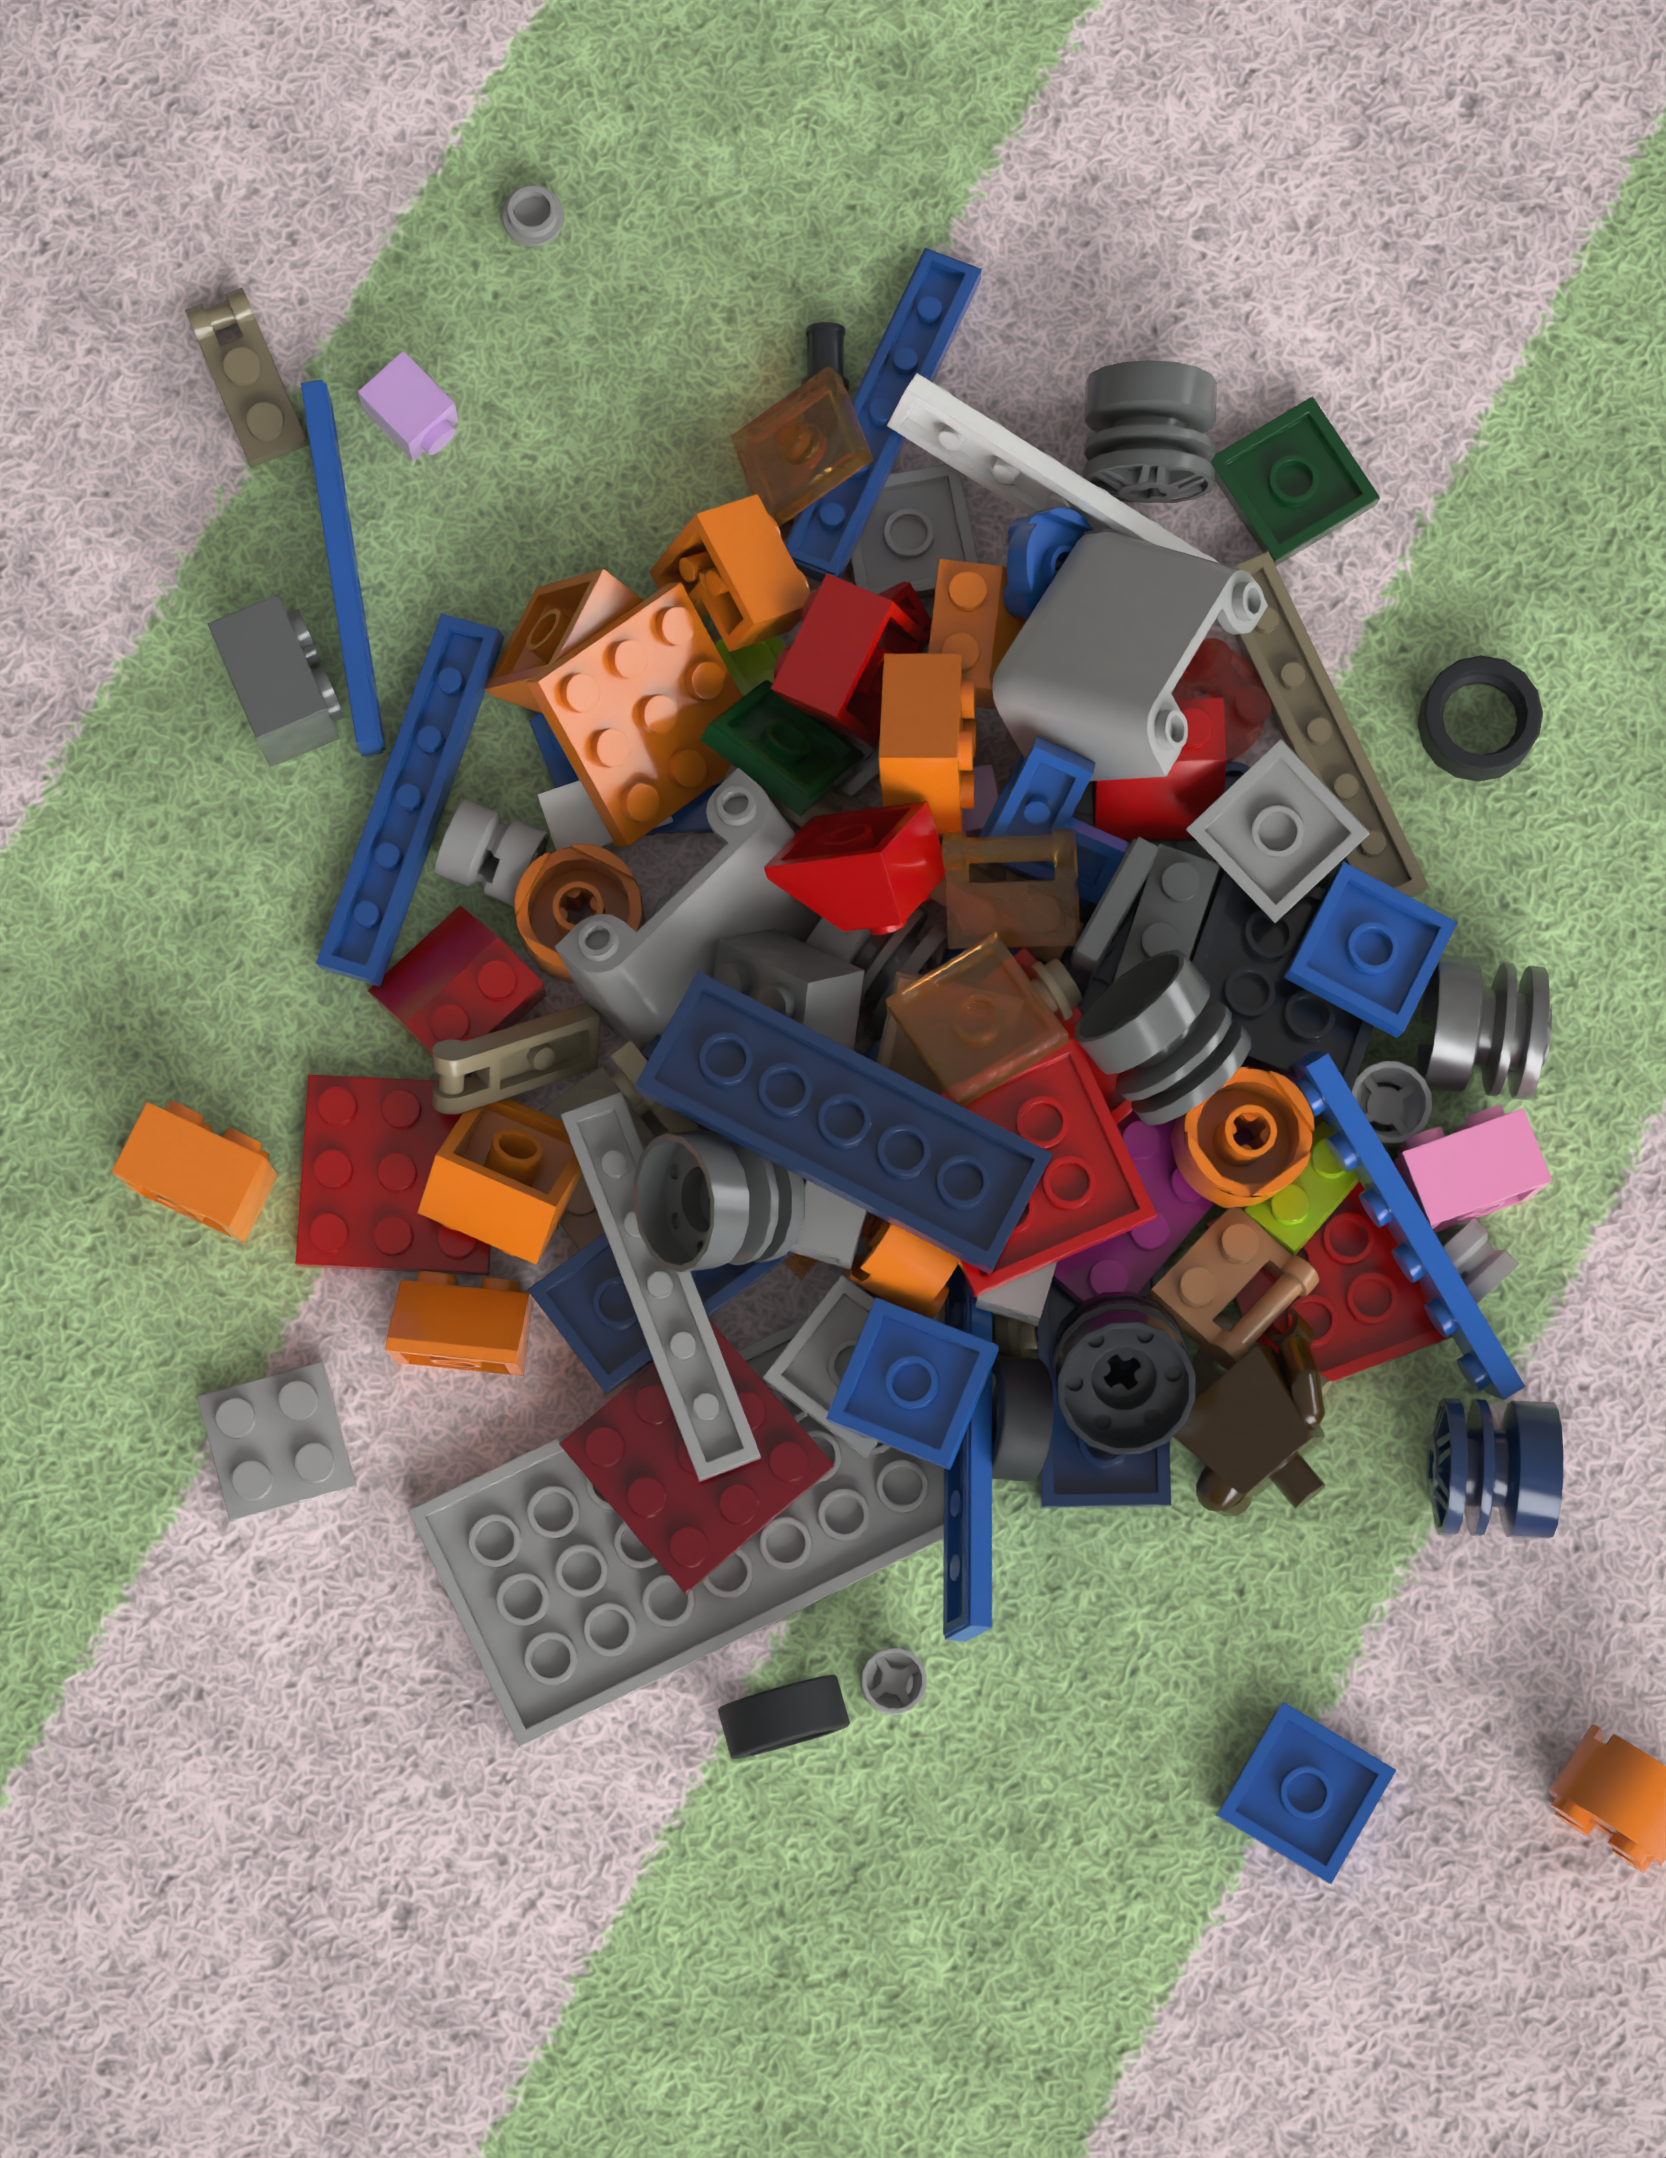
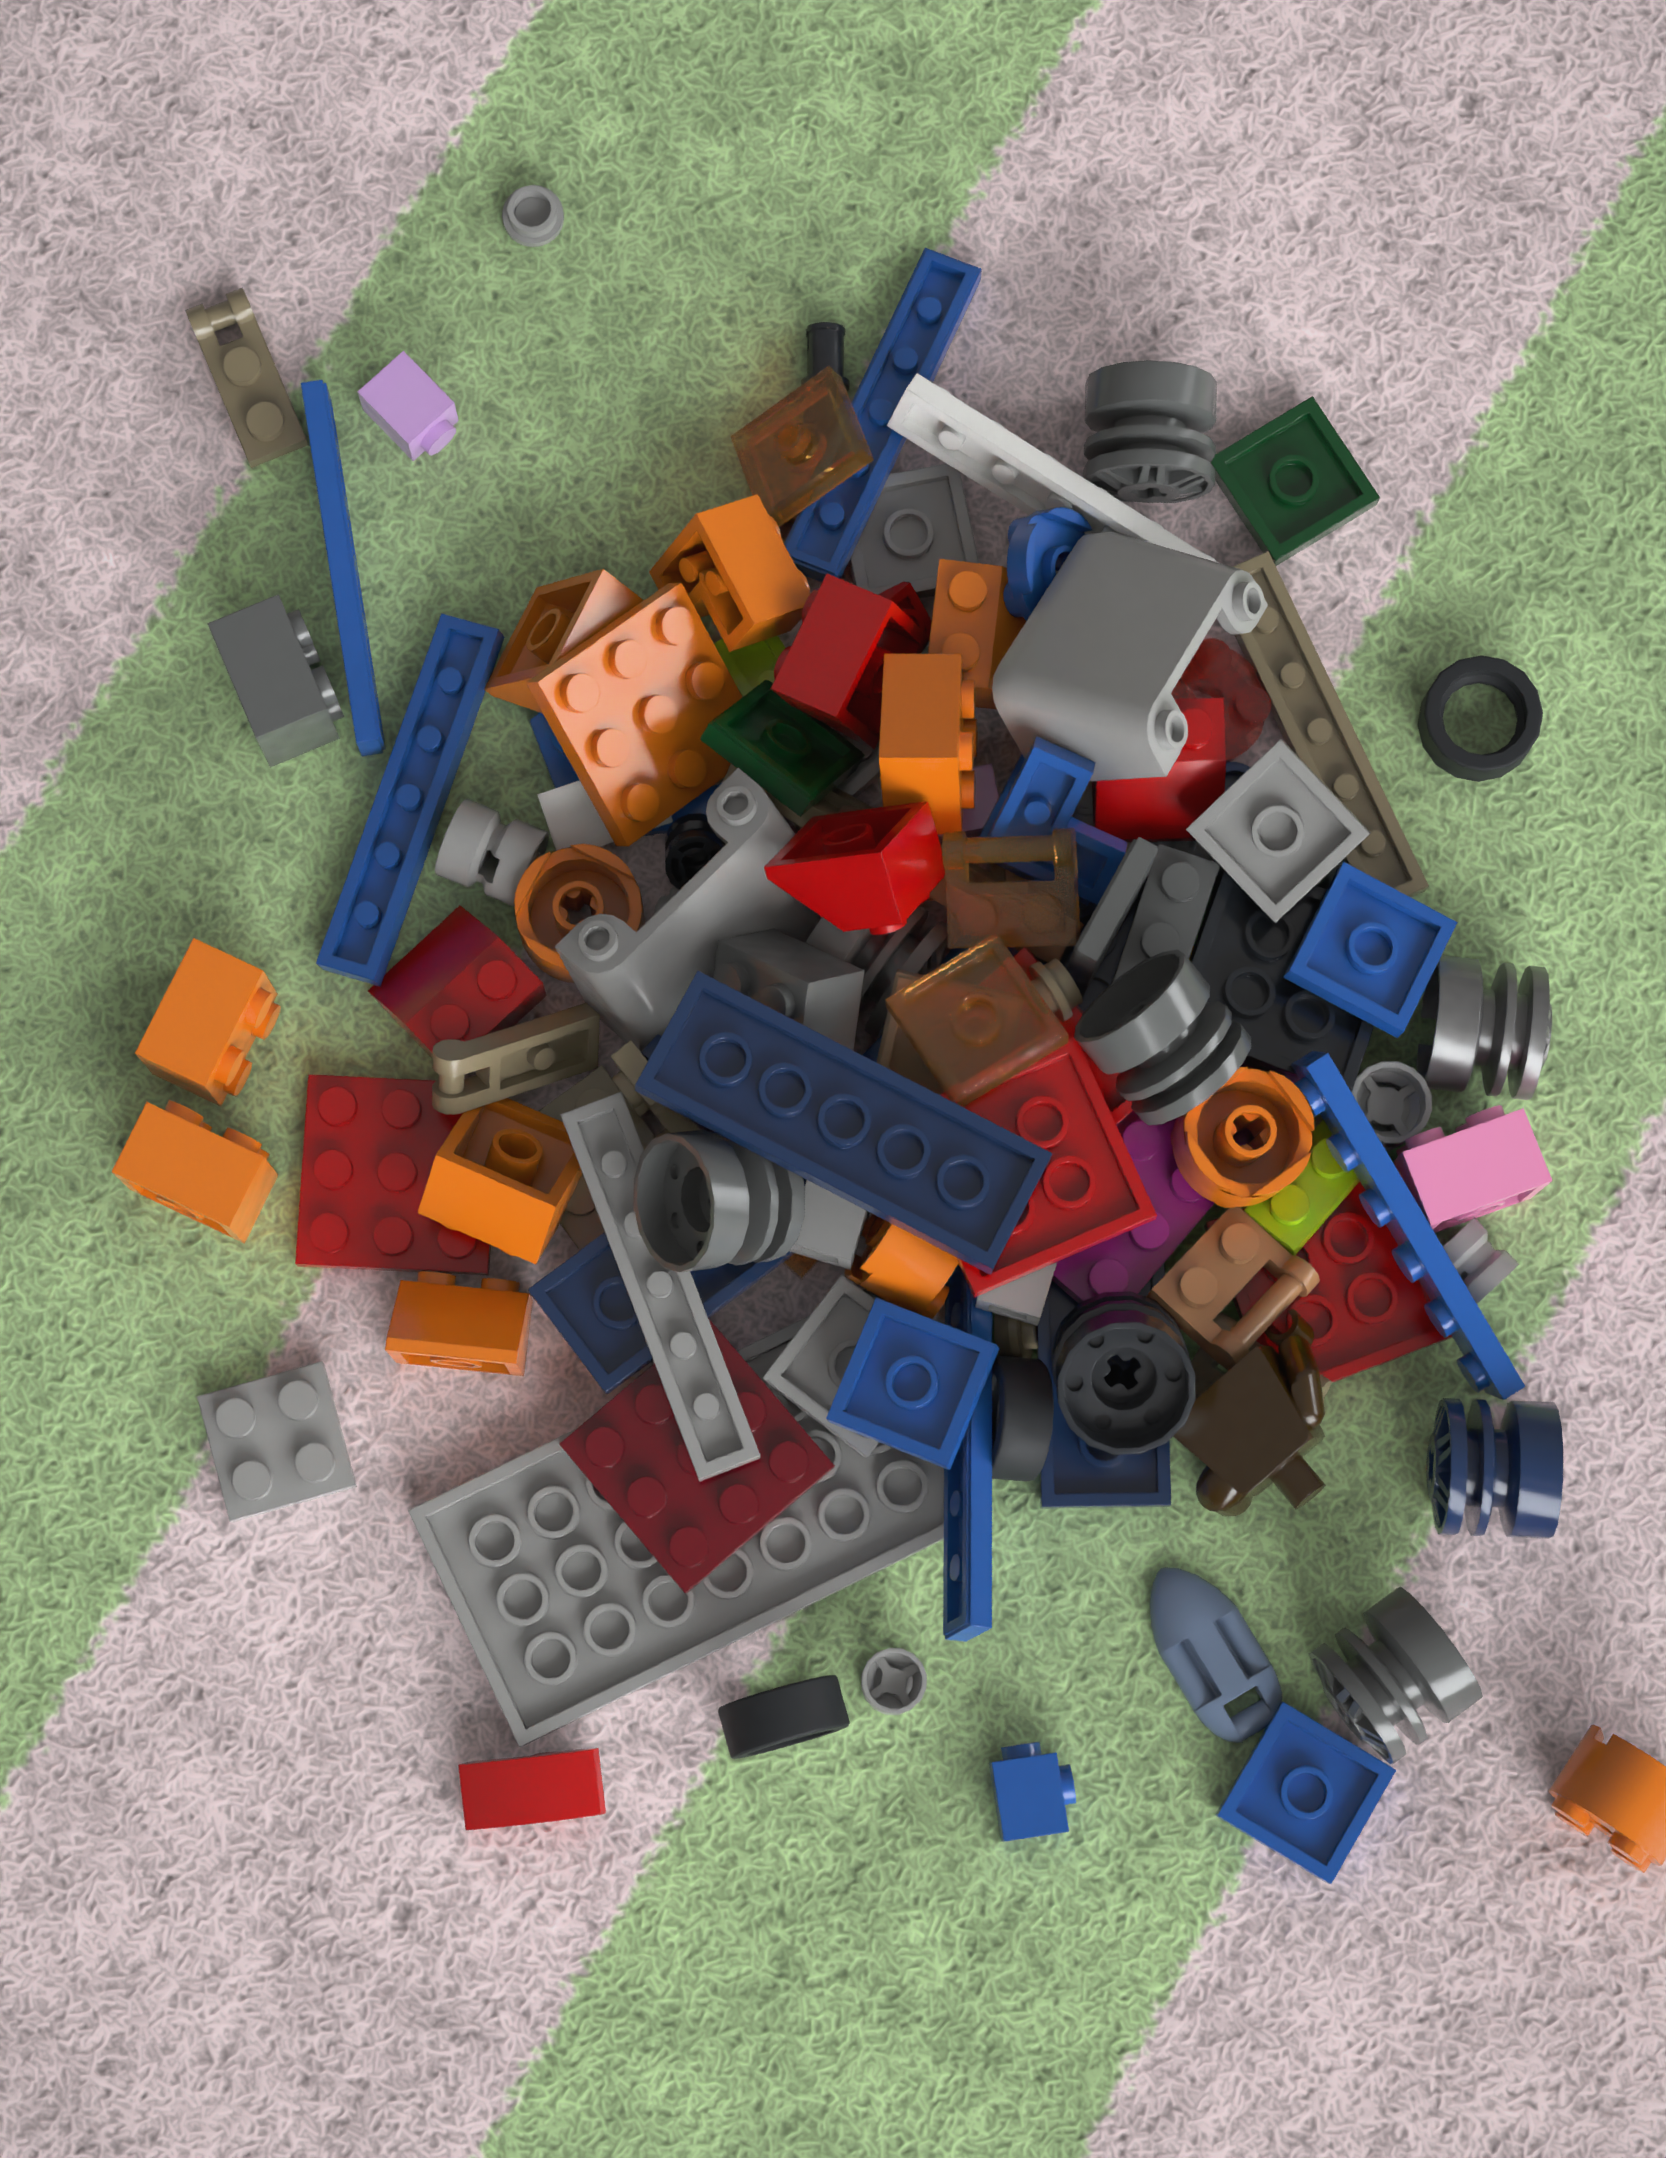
(209, 1023): none -> orange brick
(532, 1789): none -> red slope
(693, 839): none -> black wheel
(1031, 1792): none -> blue brick
(1212, 1653): none -> sand blue piece
(1395, 1675): none -> dark grey wheel

